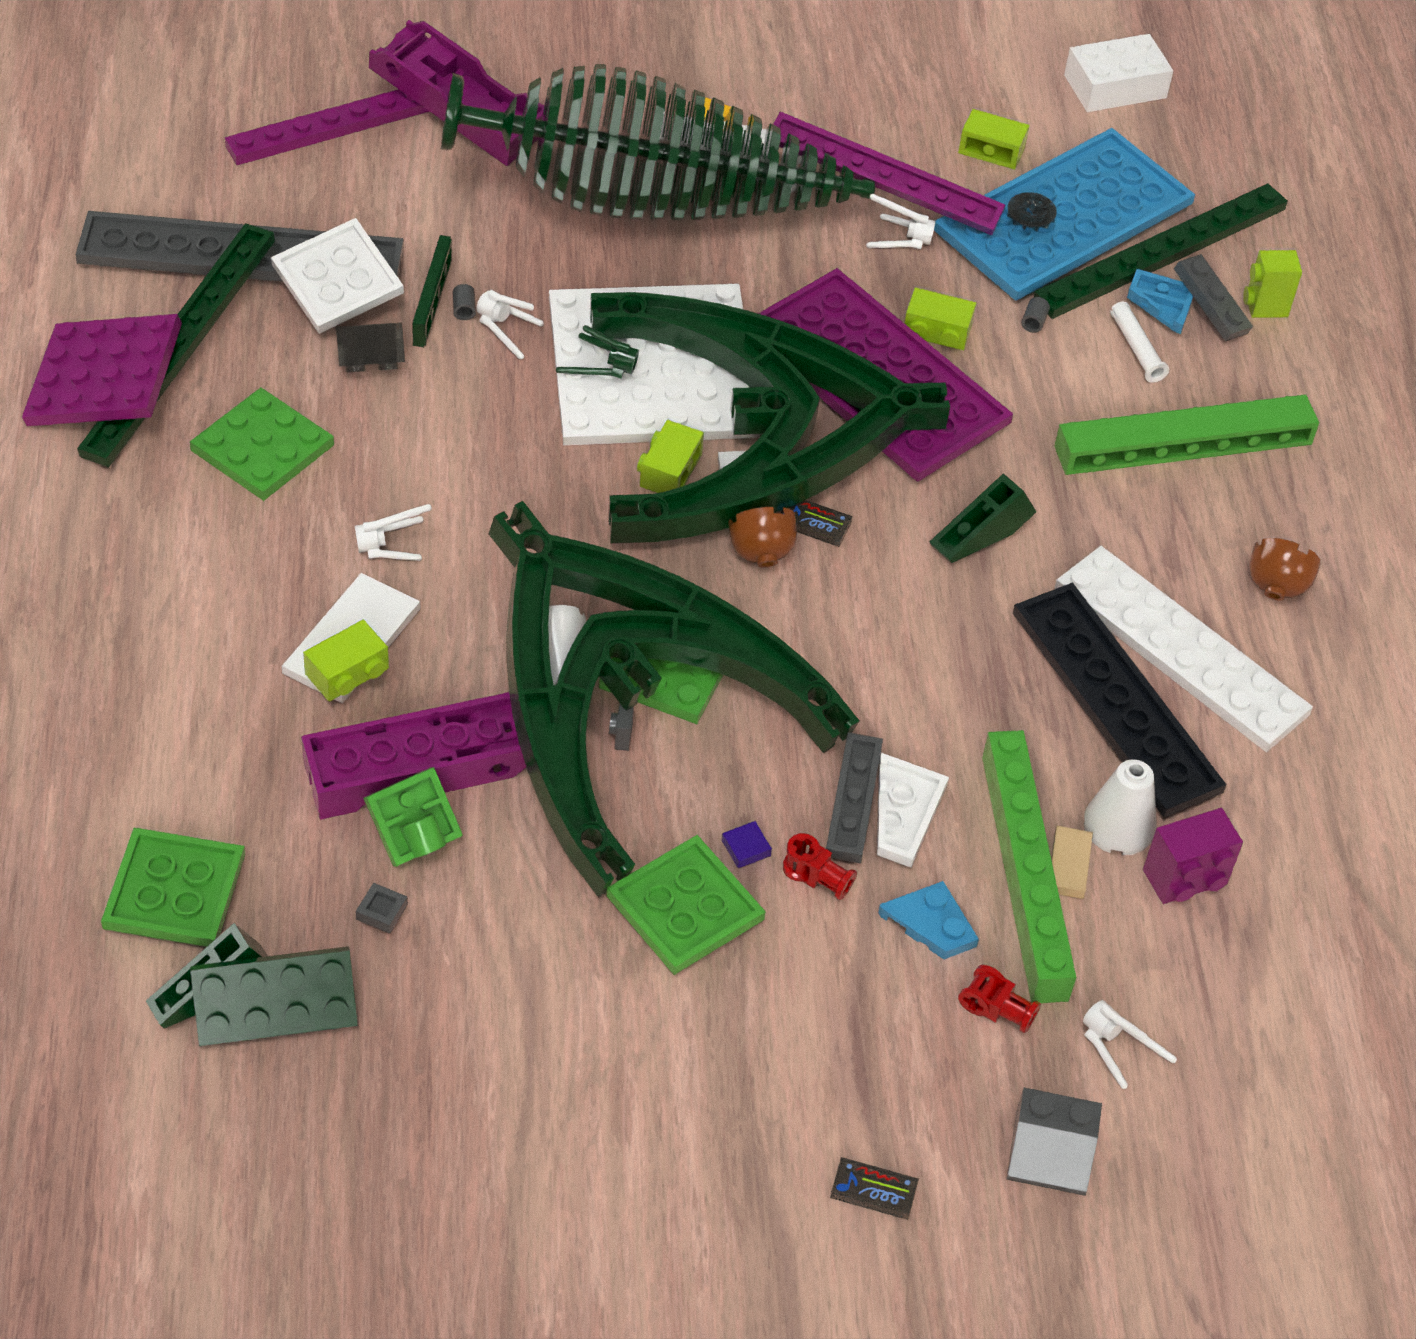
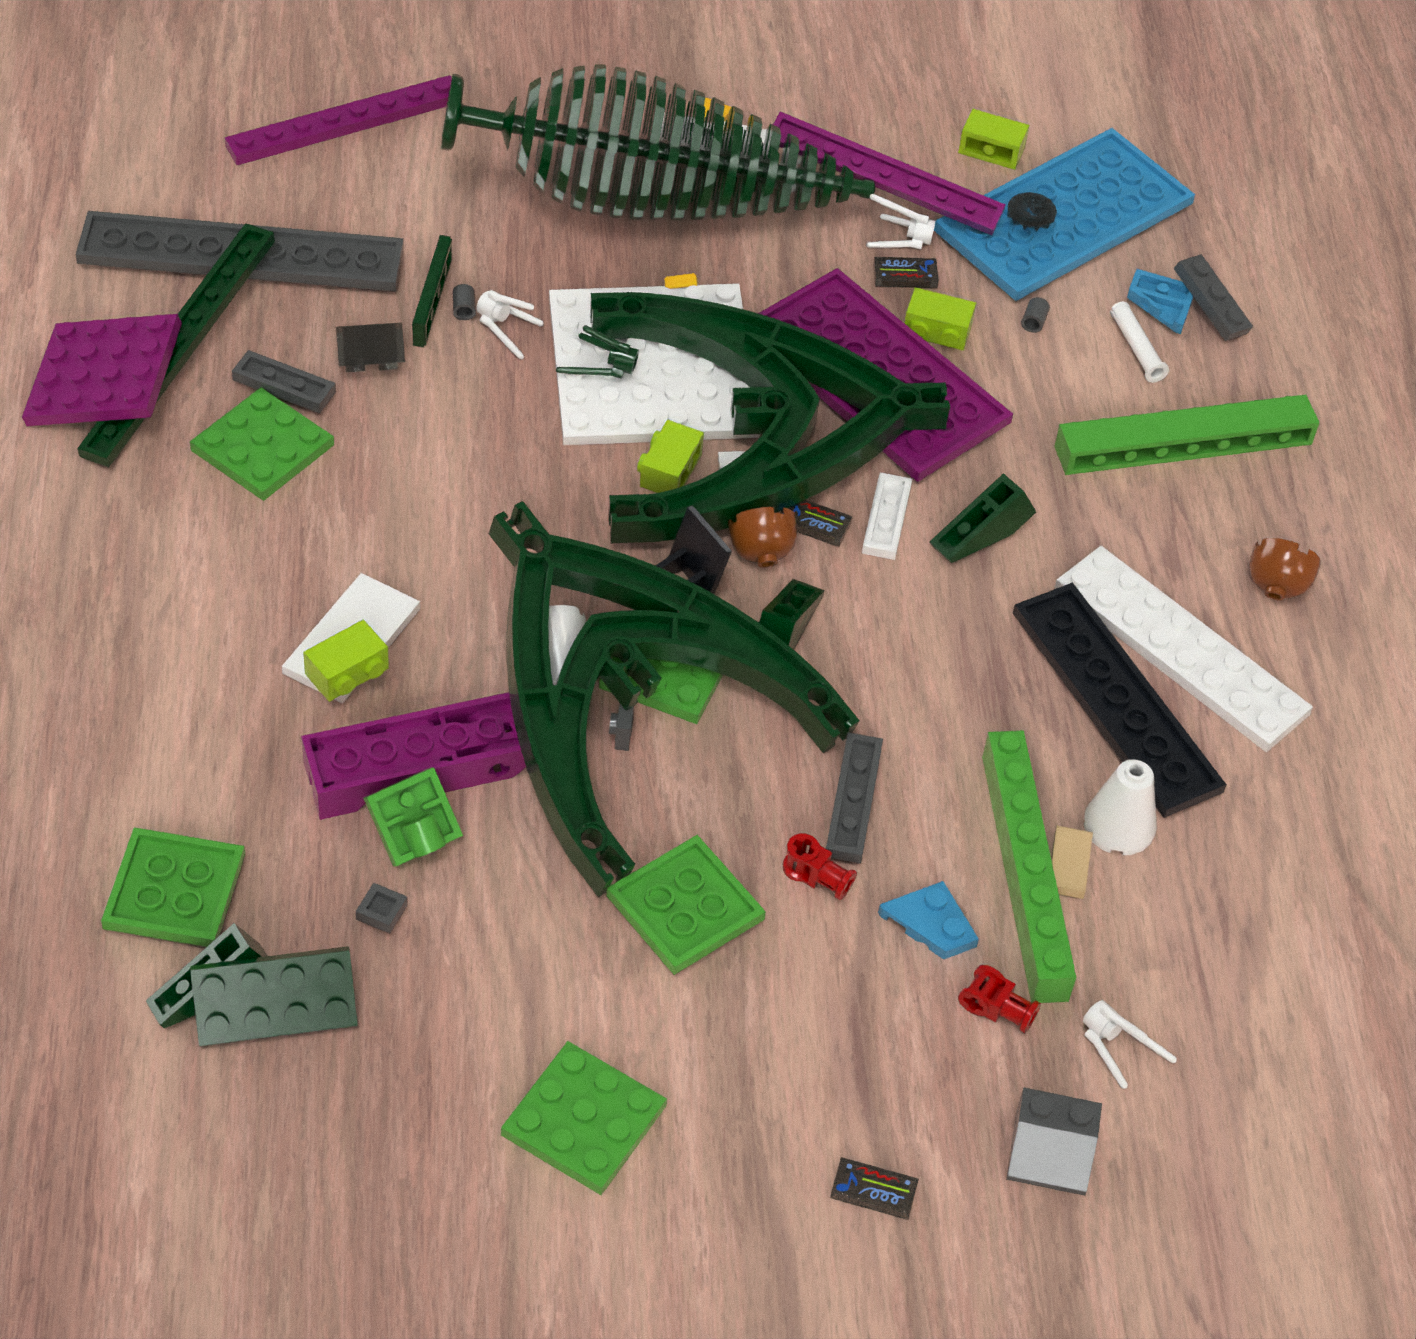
(284, 381): none -> dark grey plate
(337, 275): white plate -> none
(371, 534): white plant -> none
(424, 72): magenta piece -> none
(584, 1117): none -> bright green plate
(681, 281): none -> yellow tile
(698, 552): none -> black plate
(746, 844): dark purple tile -> none
(791, 611): none -> dark green slope
(887, 516): none -> white tile
(905, 272): none -> clear smoke tile
(905, 807): white wing -> none
(1118, 72): white brick -> none
(1161, 249): dark green plate -> none
(1192, 856): magenta brick -> none
(1273, 283): lime brick -> none

